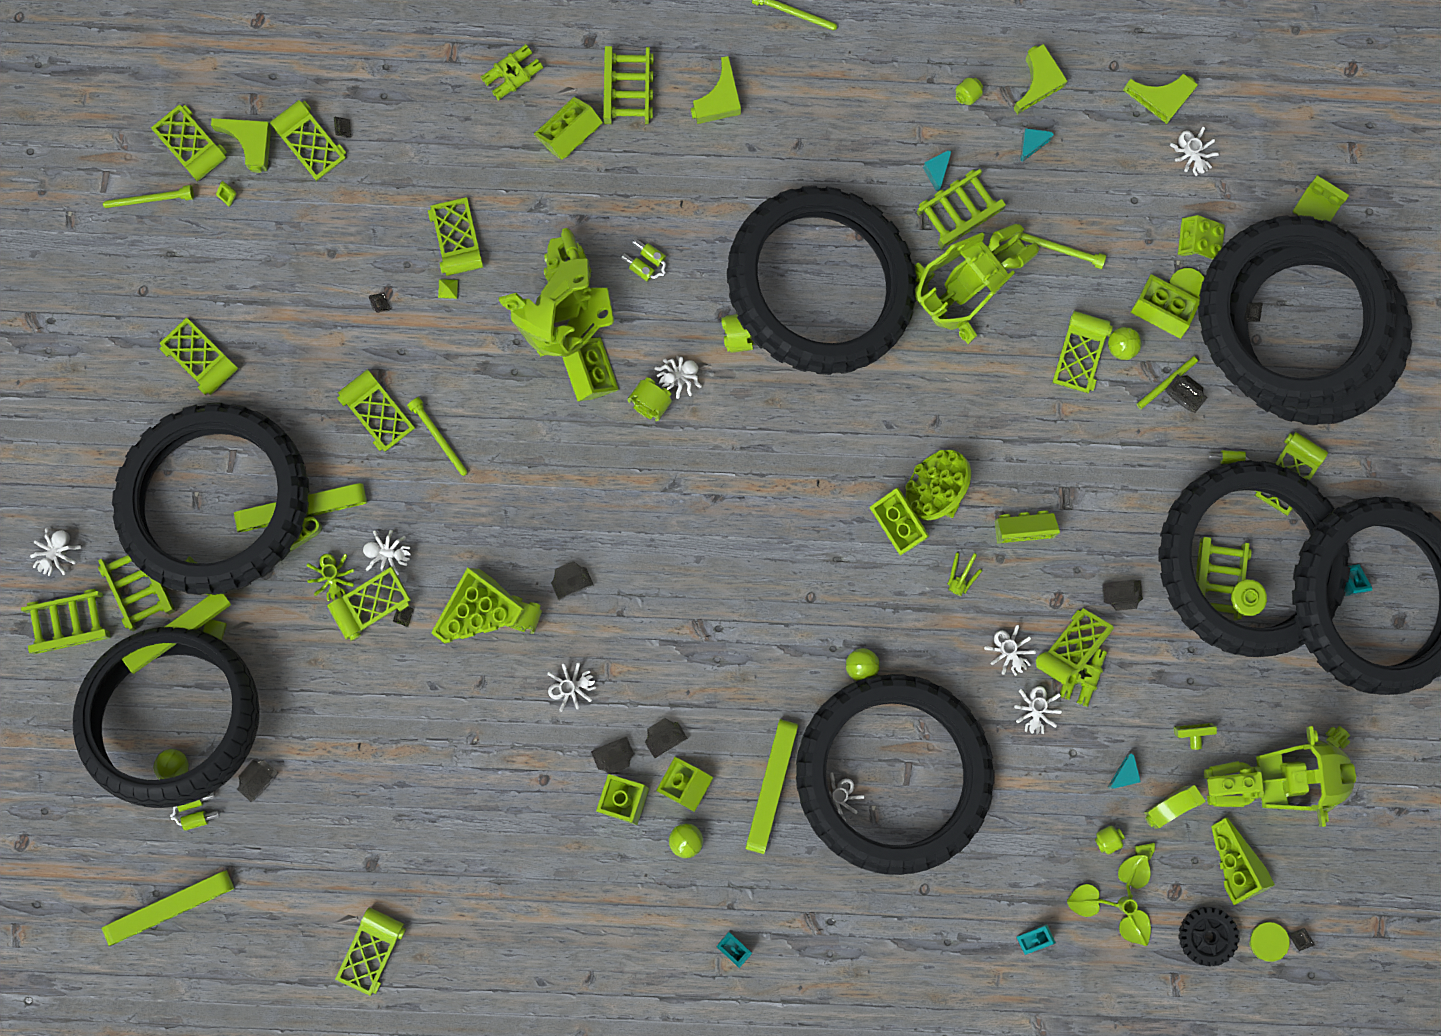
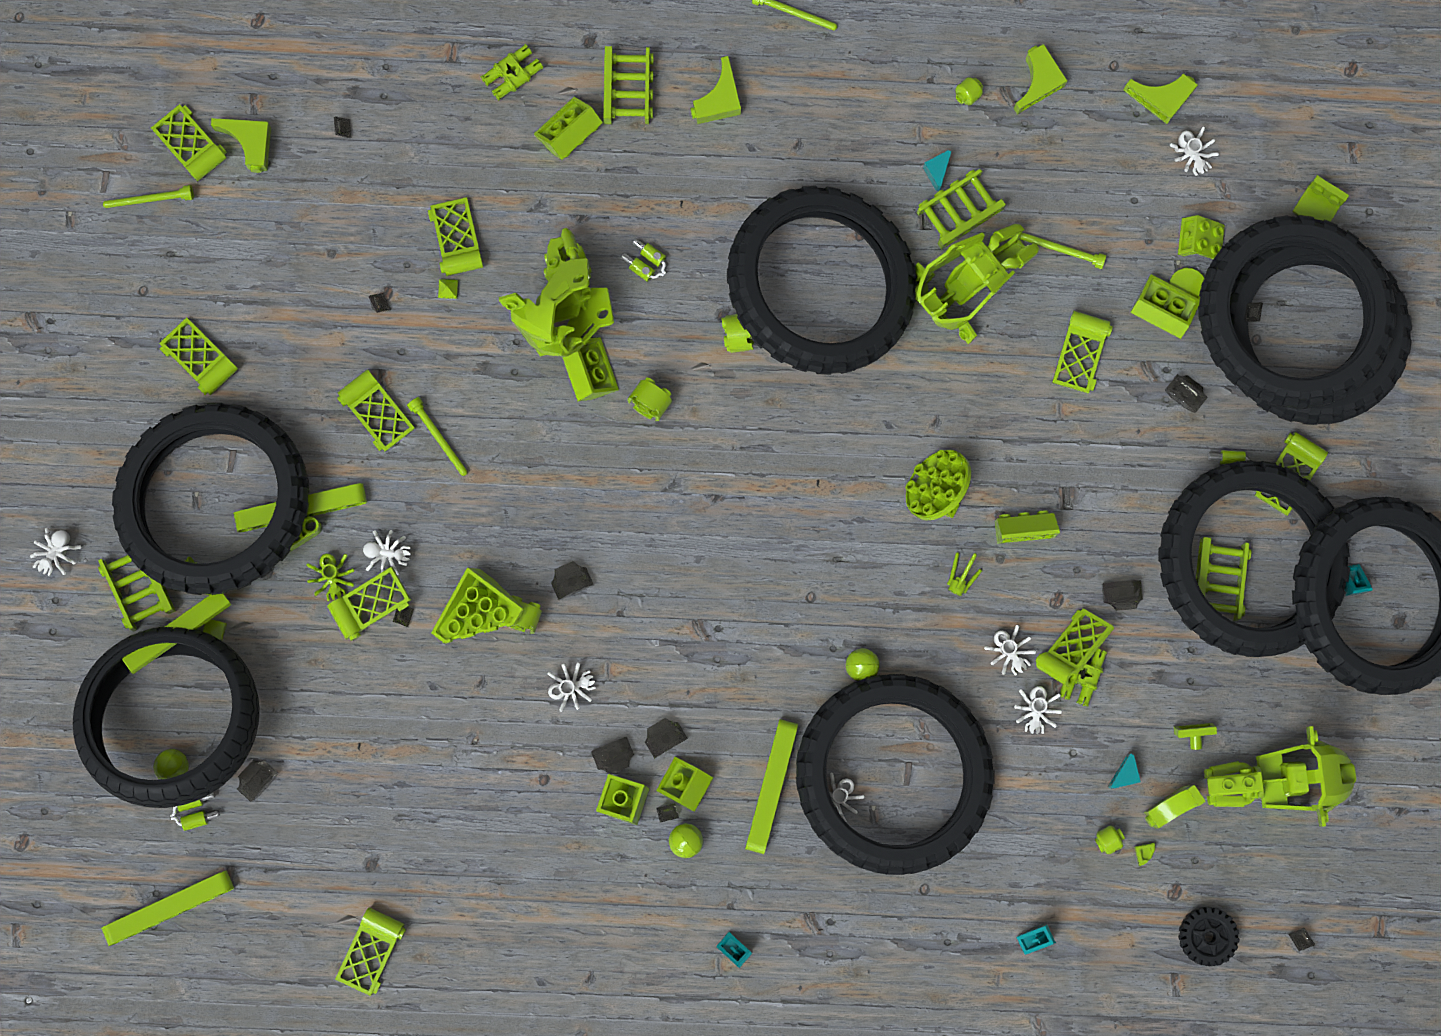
(60, 641): lime fence -> none
(226, 193): lime slope -> none
(295, 118): lime piece -> none
(667, 812): none -> clear smoke slope
(679, 375): white animal -> none
(899, 521): lime slope -> none
(1033, 141): teal slope -> none
(1124, 343): lime piece -> none
(1135, 927): lime plant -> none
(1161, 387): lime bar -> none
(1242, 868): lime wedge -> none
(1249, 597): lime wheel -> none
(1269, 941): lime tile -> none
(1337, 737): lime gear -> none

